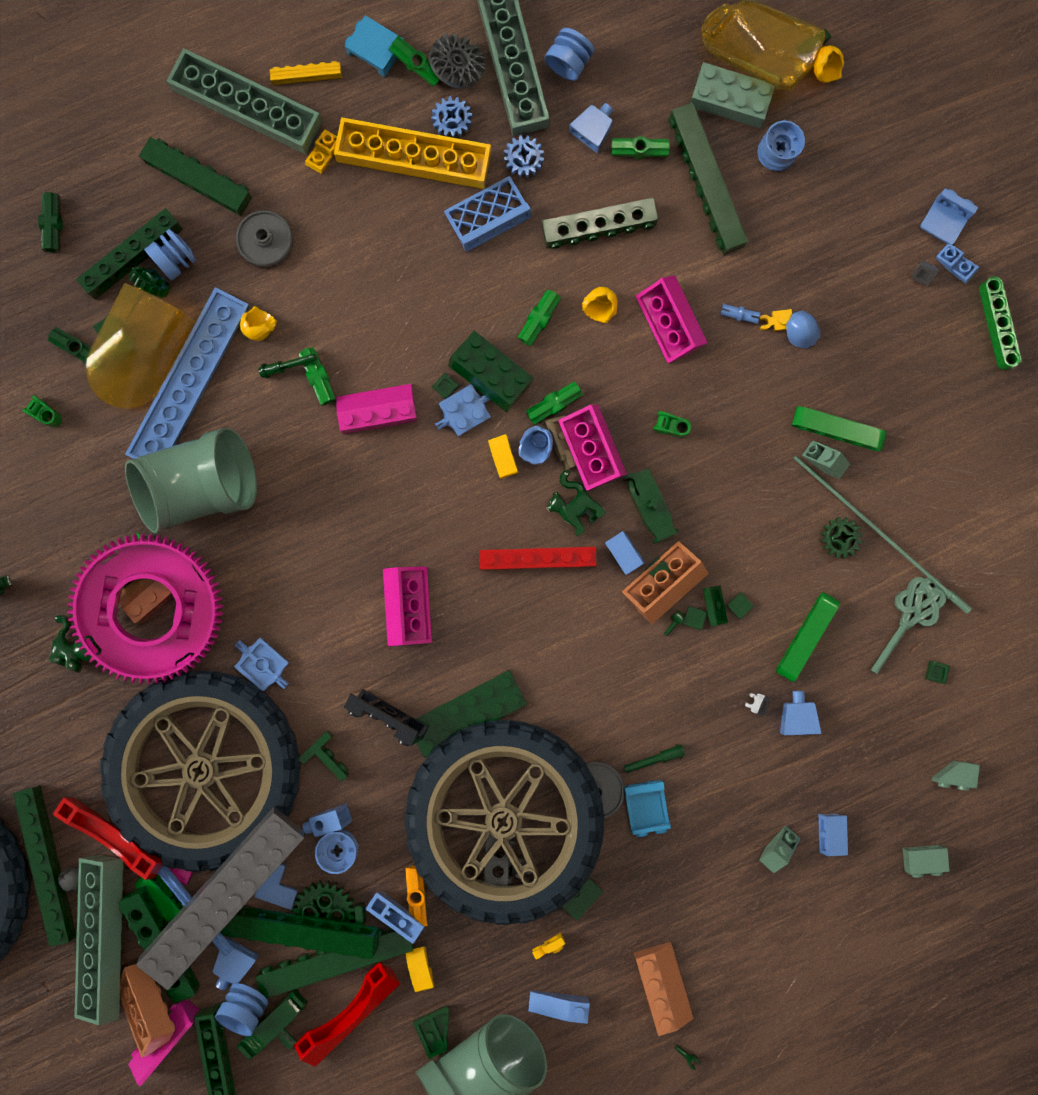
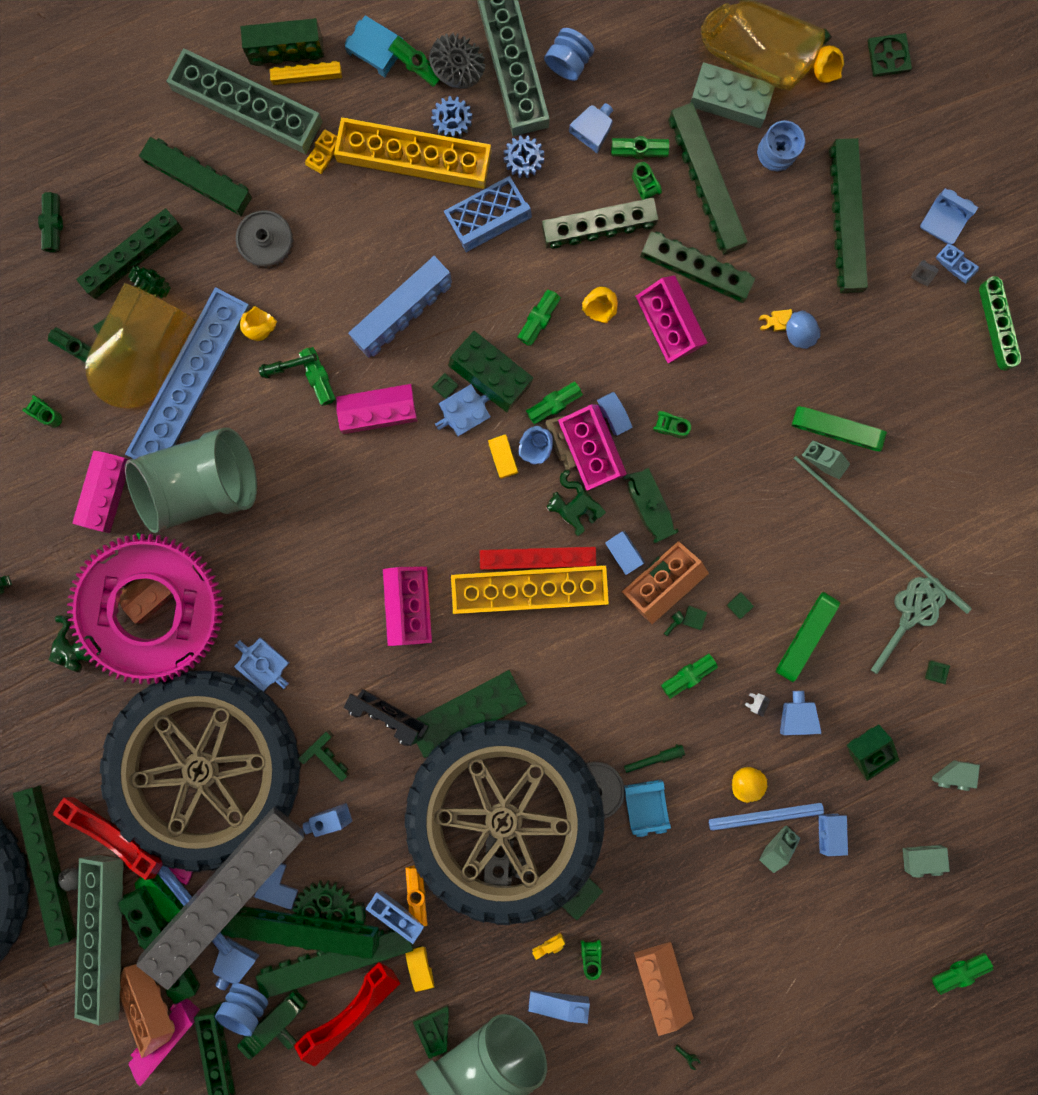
(101, 492): none -> dark pink slope
(170, 254): medium blue wheel -> none
(282, 41): none -> dark green brick
(328, 859): medium blue wheel -> none
(401, 307): none -> medium blue brick
(529, 589): none -> yellow brick
(591, 955): none -> green piece
(615, 413): none -> medium blue slope
(646, 185): none -> green piece
(689, 676): none -> green piece
(702, 276): none -> dark green brick
(715, 605): dark green plate -> none
(740, 313): medium blue pin -> none
(749, 784): none -> yellow hair
(766, 816): none -> medium blue axle
(840, 530): dark green gear -> none
(849, 215): none -> dark green brick
(873, 752): none -> dark green slope
(886, 40): none -> dark green piece
(962, 973): none -> green piece

